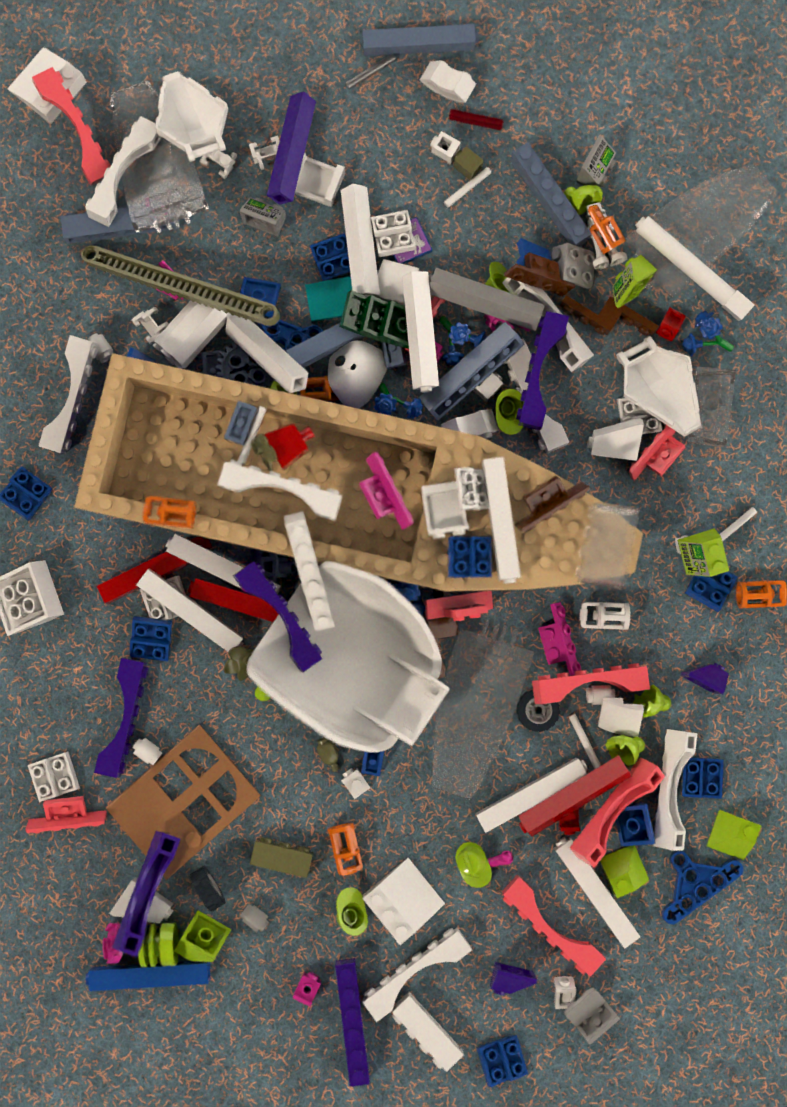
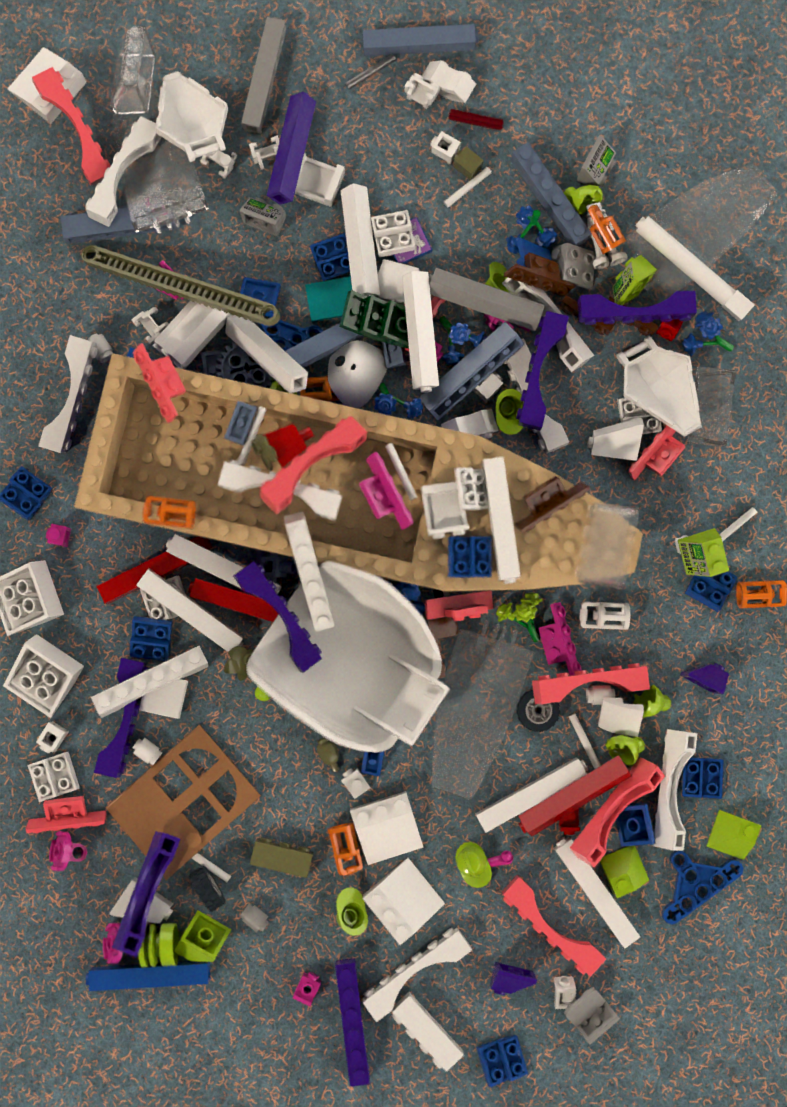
(43, 675): none -> white slope
(44, 739): none -> white brick
(58, 535): none -> dark pink brick
(62, 851): none -> dark pink tile
(133, 73): none -> clear windscreen
(156, 677): none -> white arch
(162, 380): none -> coral bracket
(166, 699): none -> white slope
(211, 867): none -> white bar
(264, 75): none -> light grey brick
(343, 439): none -> coral arch
(386, 828): none -> white slope
(401, 471): none -> white bar
(421, 91): none -> white piece
(524, 611): none -> lime plant
(527, 219): none -> blue plant
(598, 309): none -> dark purple arch

